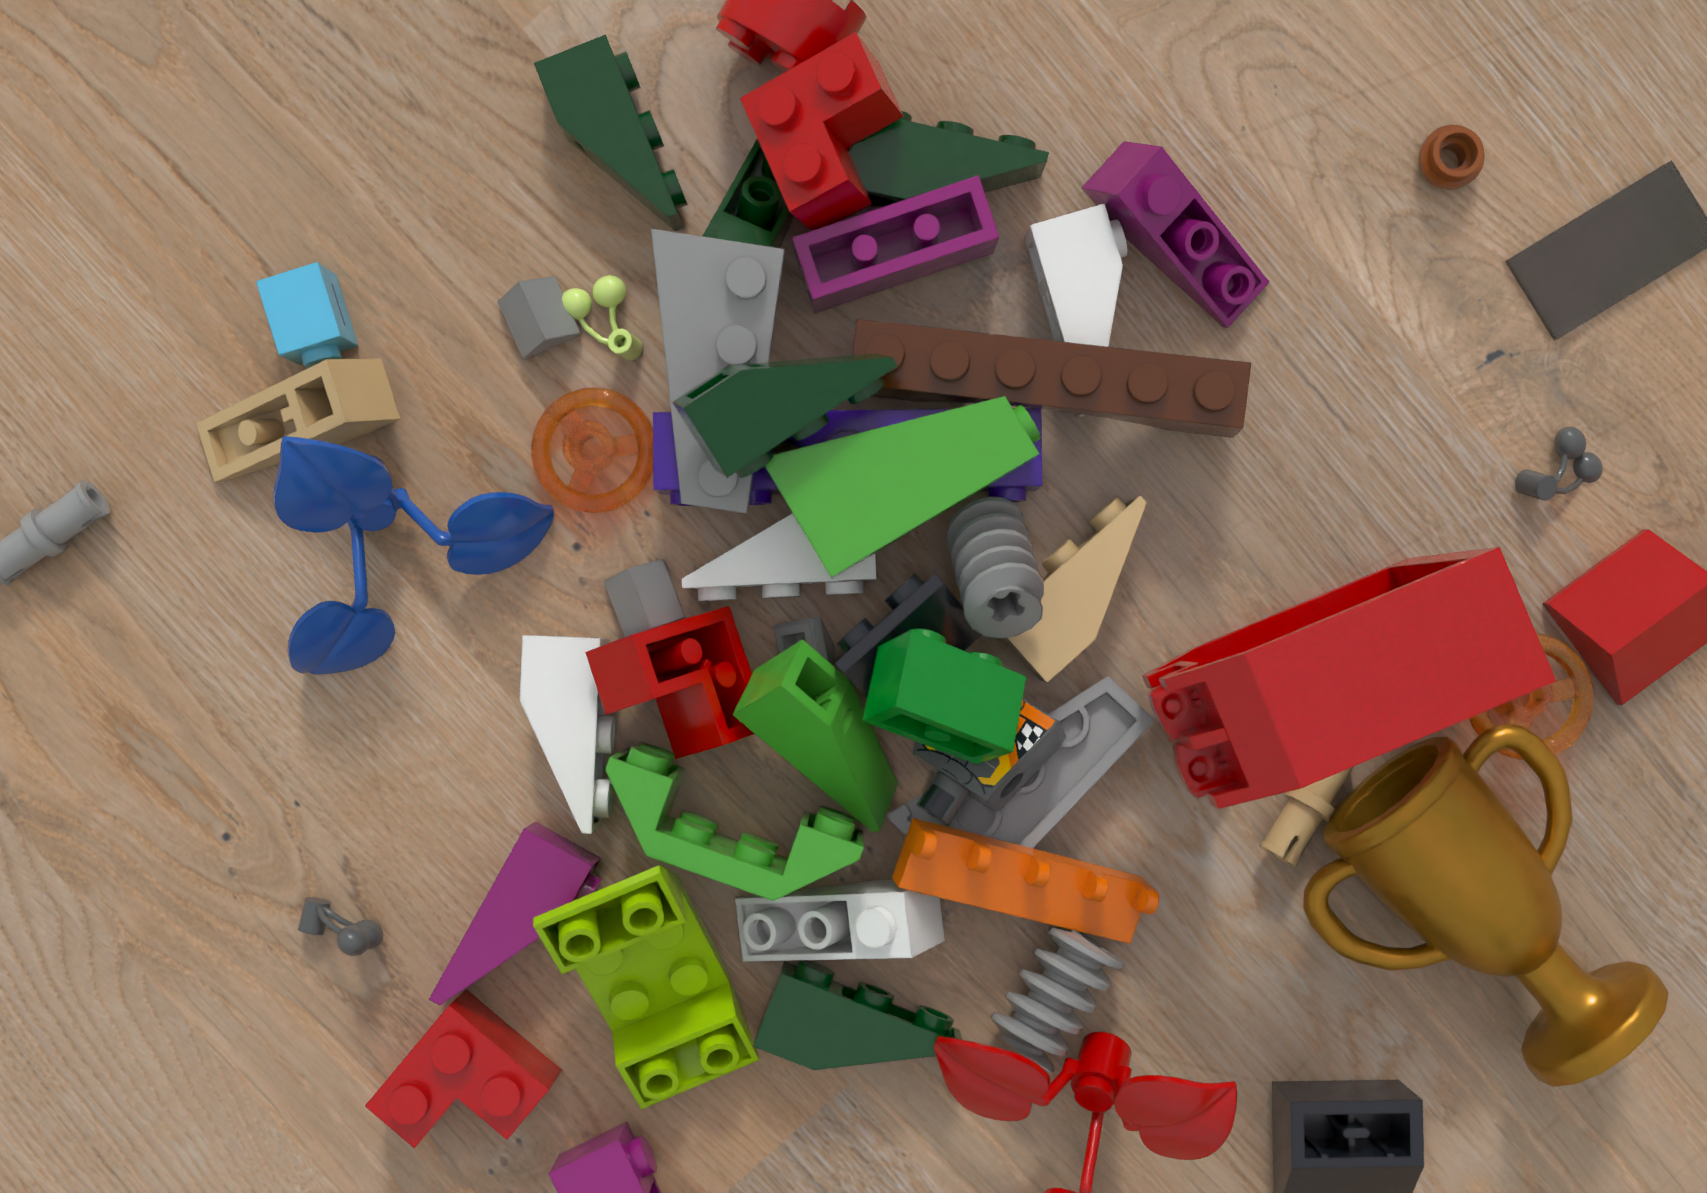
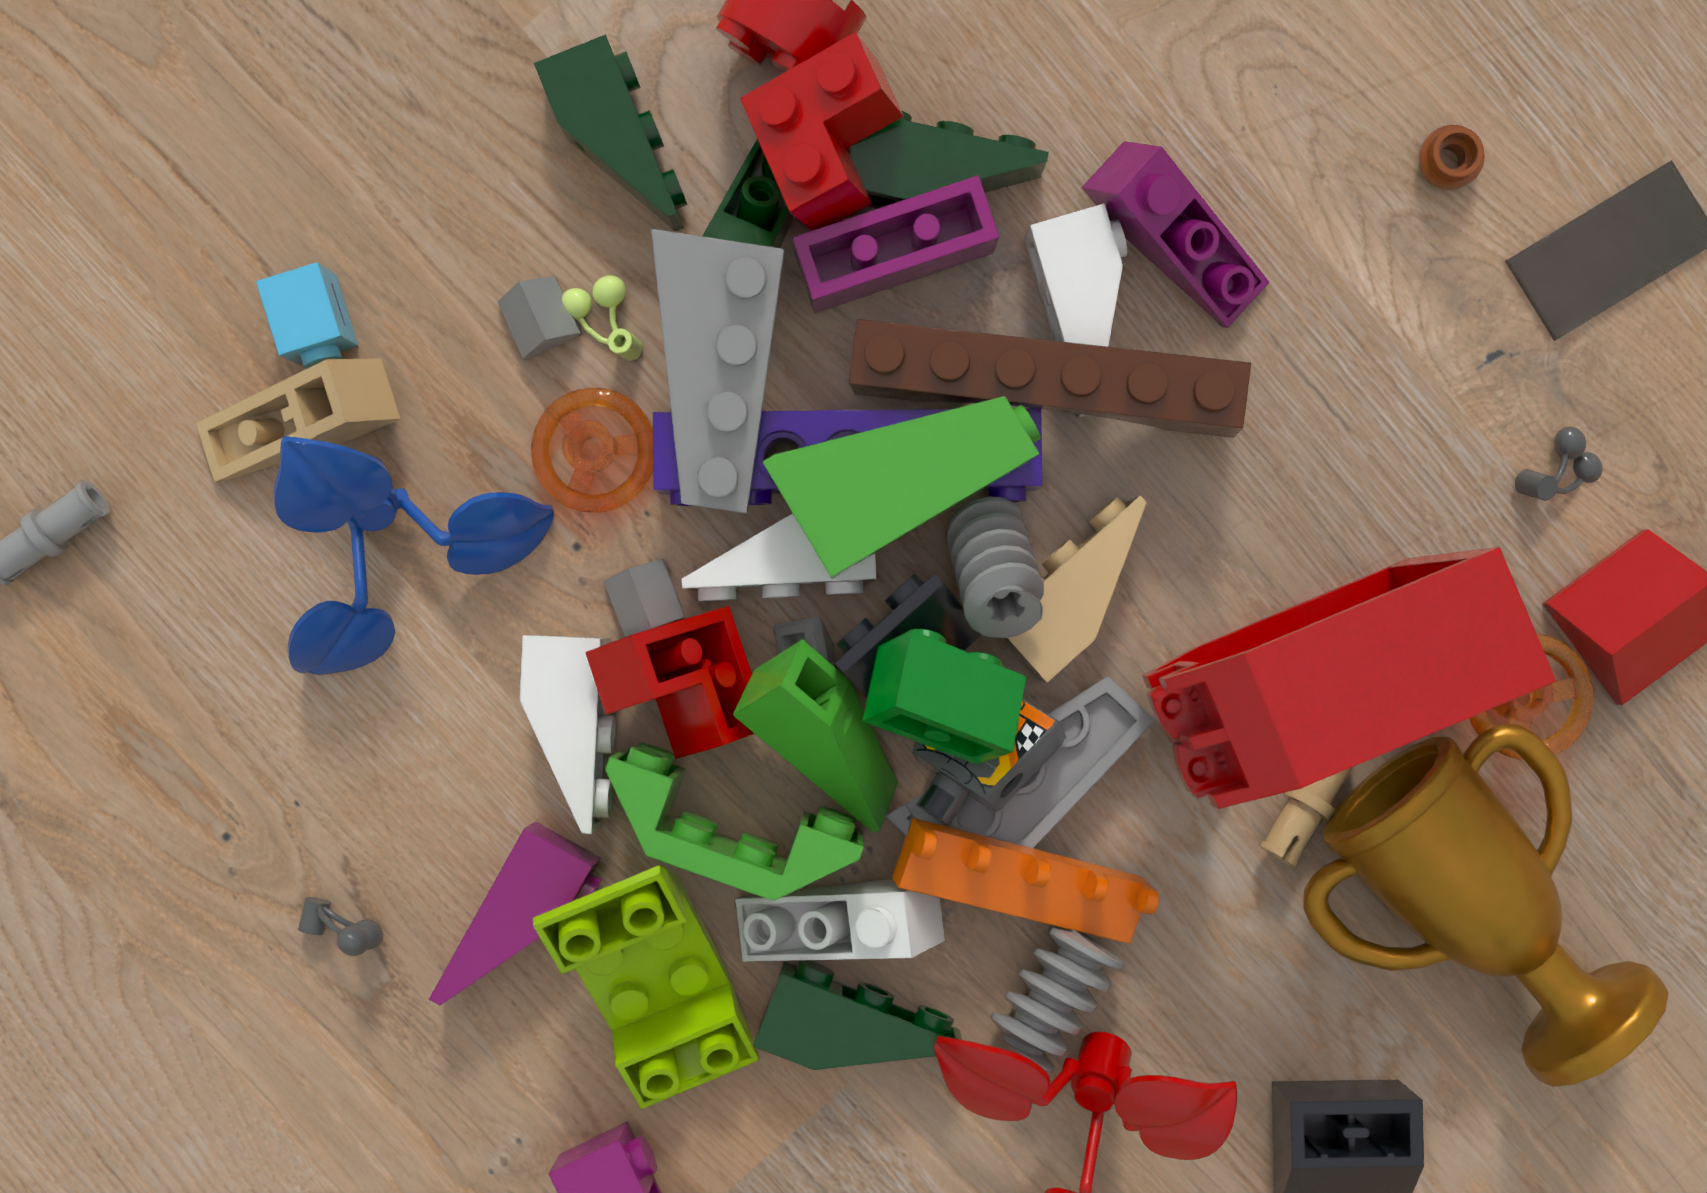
(467, 1058): red brick -> none
(759, 405): dark green slope -> none

